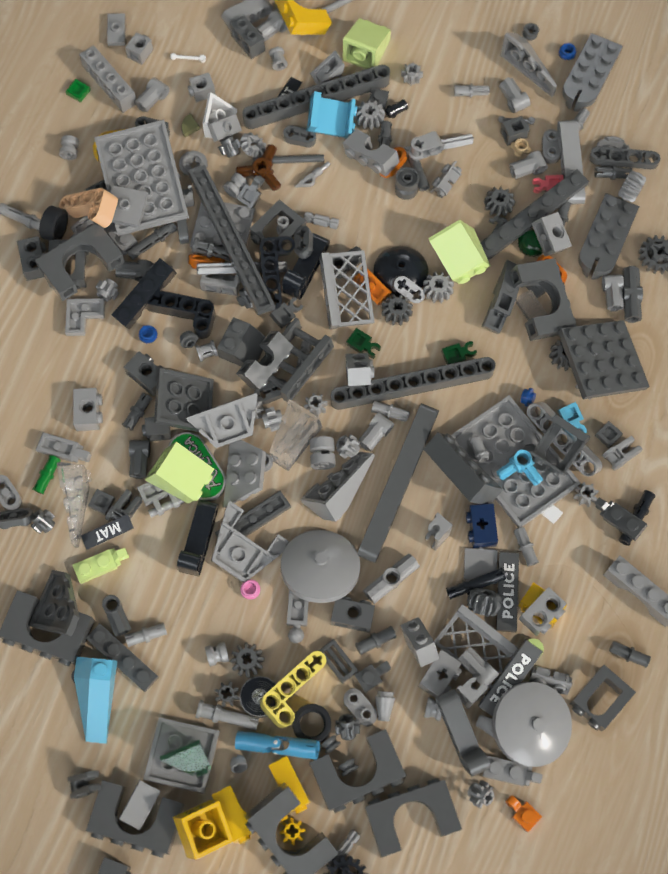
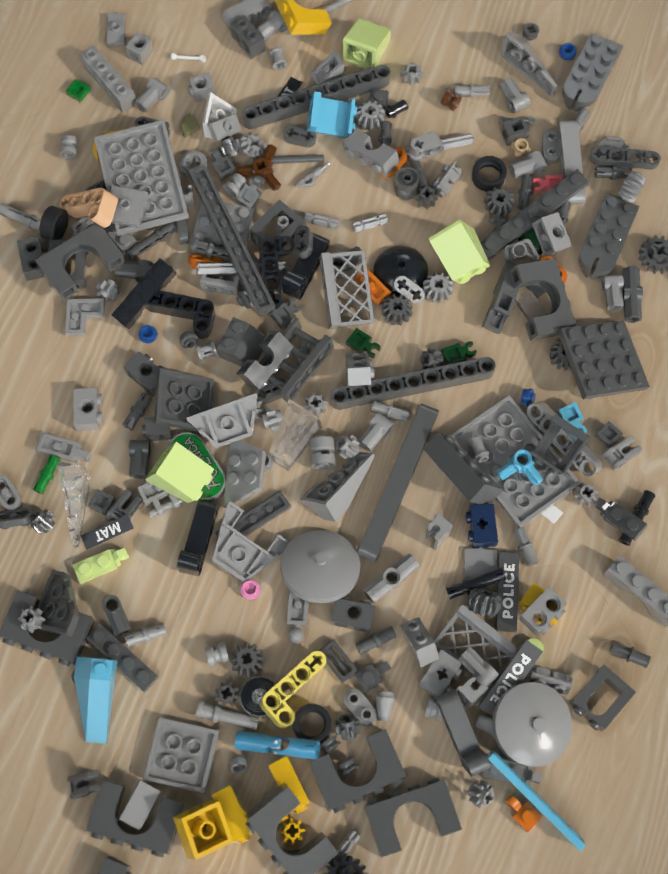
(31, 619): none -> light grey gear
(189, 759): clear green slope -> none
(222, 165): none -> dark grey plate
(370, 222): none -> light grey axle
(426, 192): none -> dark grey gear
(431, 358): none -> dark grey gear
(451, 100): none -> reddish brown wheel
(489, 161): none -> black tyre
(520, 250): none -> light grey piece
(525, 192): none -> dark grey axle
(536, 800): none -> medium azure tile

